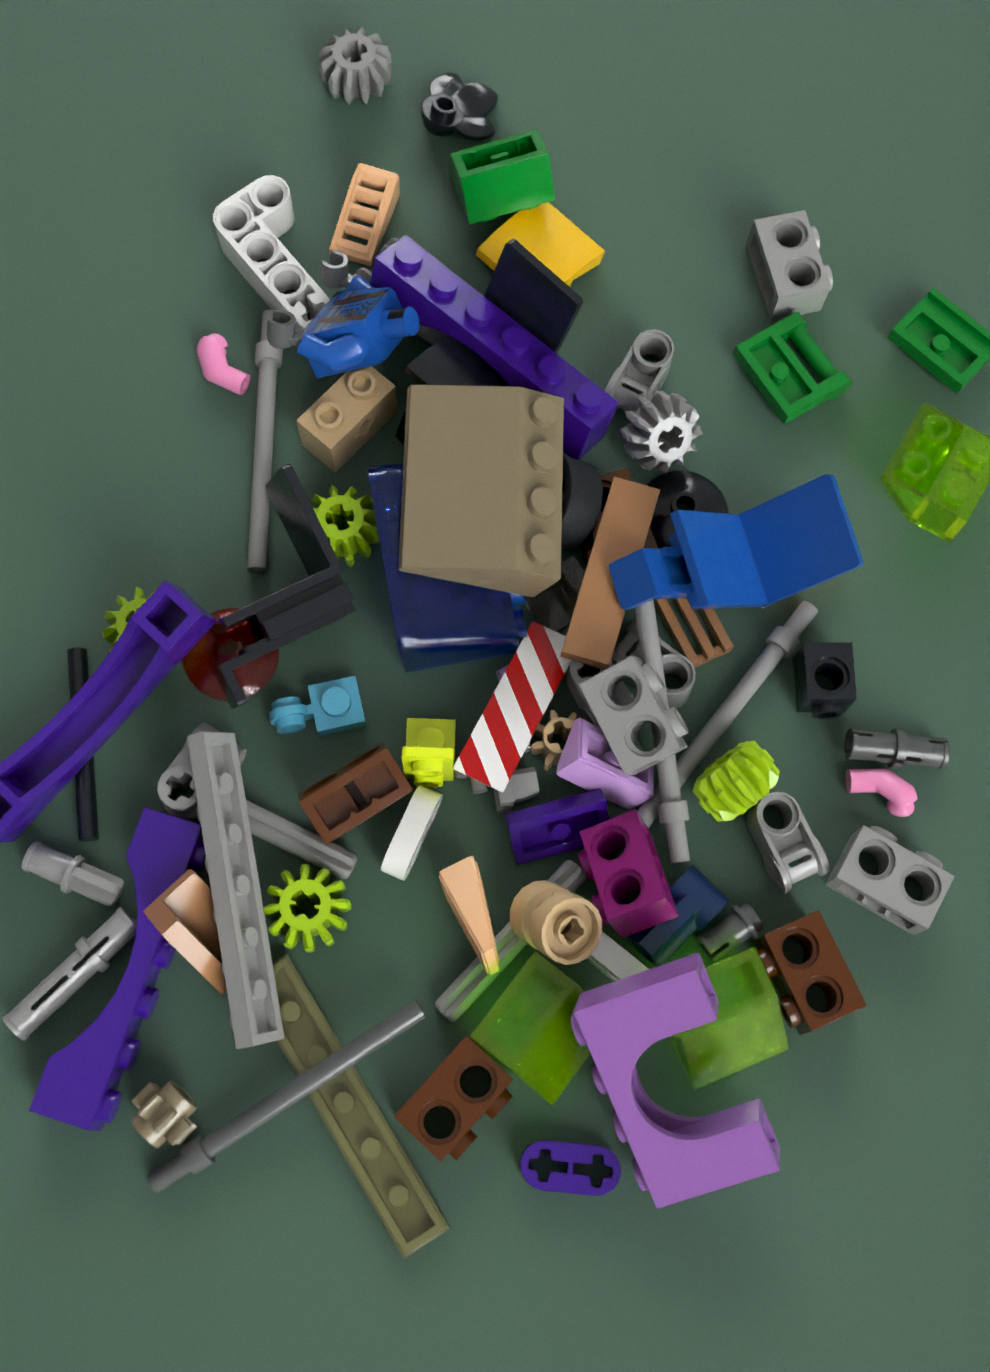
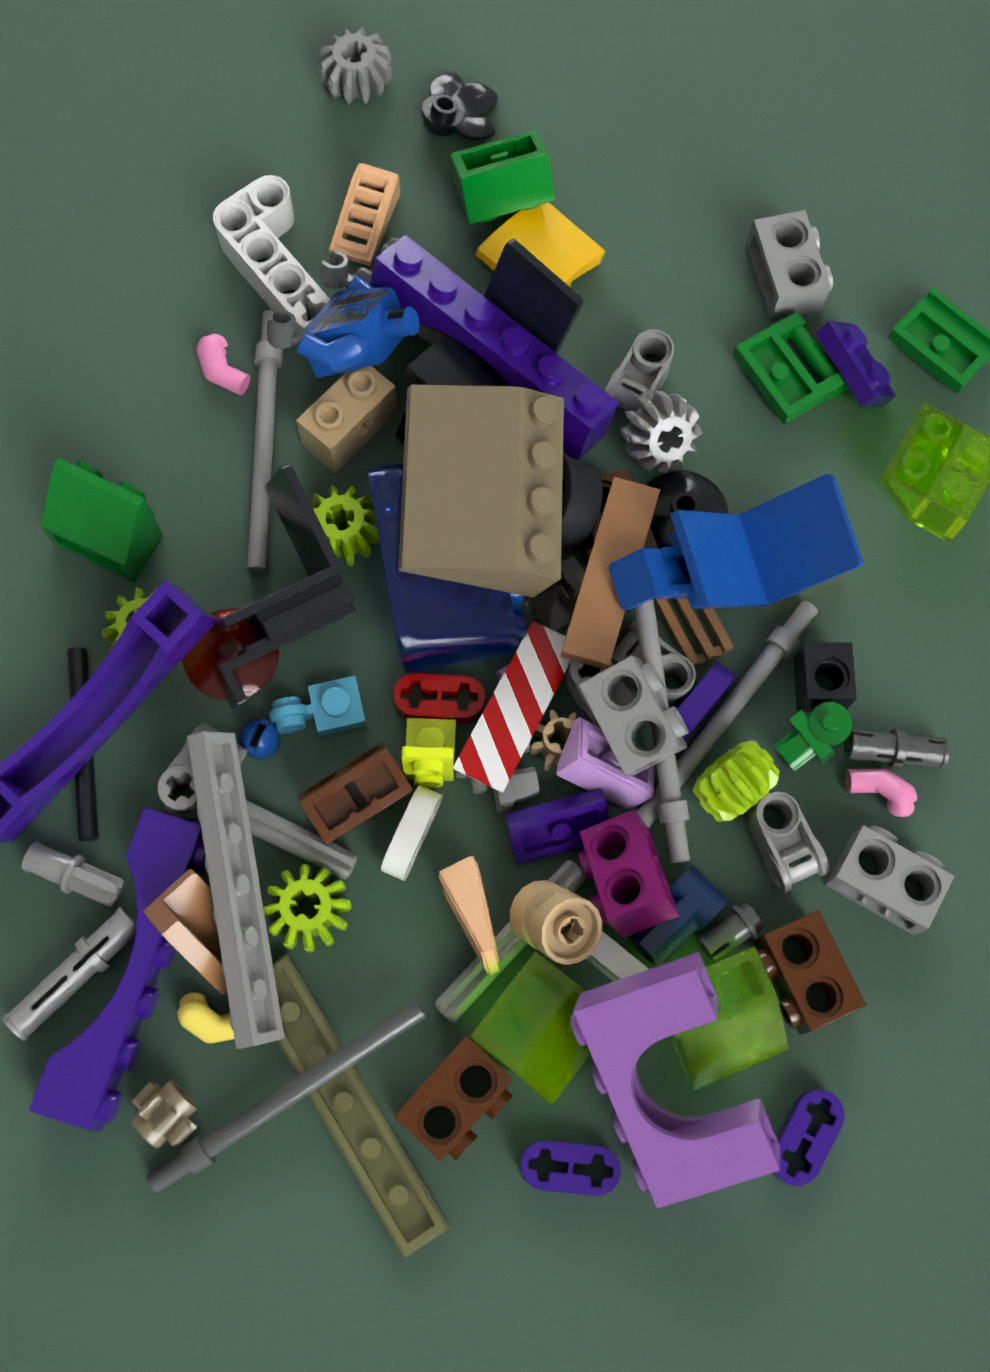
(99, 519): none -> green slope
(202, 1020): none -> light yellow arm
(268, 743): none -> blue hinge
(441, 687): none -> red beam
(705, 696): none -> dark purple beam
(819, 1141): none -> dark purple beam
(826, 727): none -> green hips
(862, 373): none -> dark purple plate

